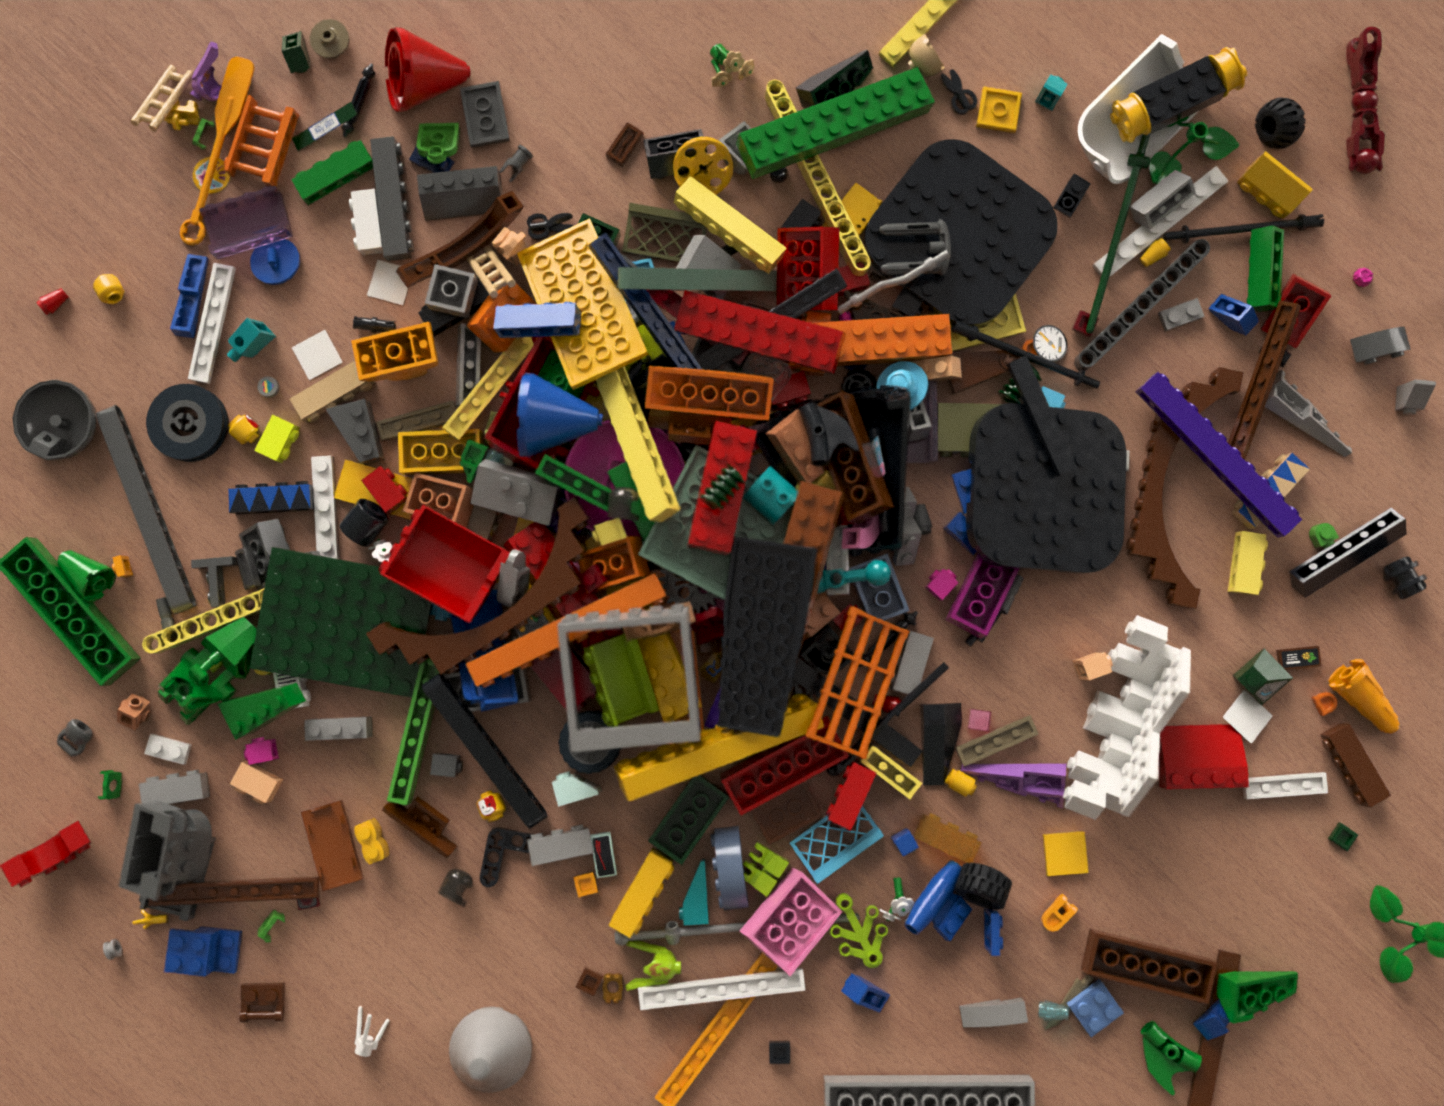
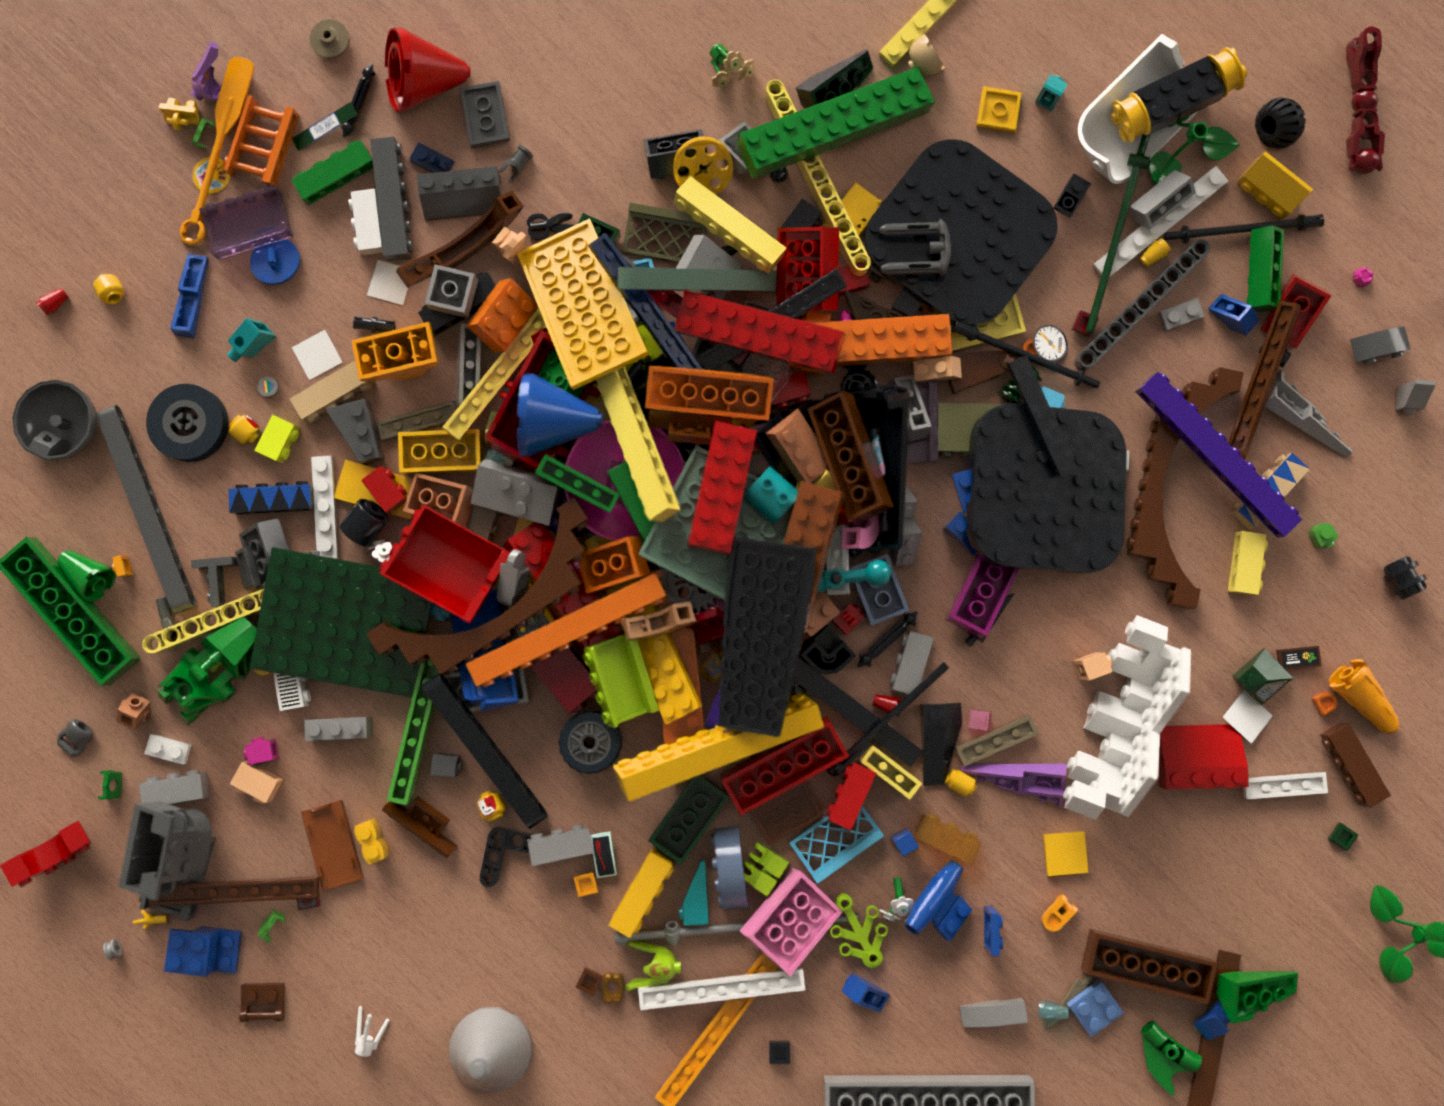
(164, 108): tan bar -> none
(211, 323): white plate -> none
(258, 709): green wedge -> none
(295, 52): dark green slope -> none
(437, 141): bright green plate -> none
(455, 884): clear smoke helmet -> none
(472, 457): green slope -> none
(500, 271): tan bar -> none
(537, 320): brick -> none
(573, 788): light aqua slope -> none
(593, 578): dark red plate -> none
(608, 531): light yellow slope -> none
(609, 154): reddish brown tile -> none
(620, 503): clear smoke helmet -> none
(635, 735): light grey door -> none
(722, 488): dark green piece -> none
(826, 433): black pin -> none
(872, 668): orange door -> none
(909, 376): medium azure hat -> none
(922, 519): dark grey cone -> none
(930, 264): light grey bar -> none
(941, 583): dark pink brick -> none
(955, 87): black piece -> none
(983, 886): black tyre -> none
(1011, 594): dark grey piece -> none
(1348, 552): black brick -> none

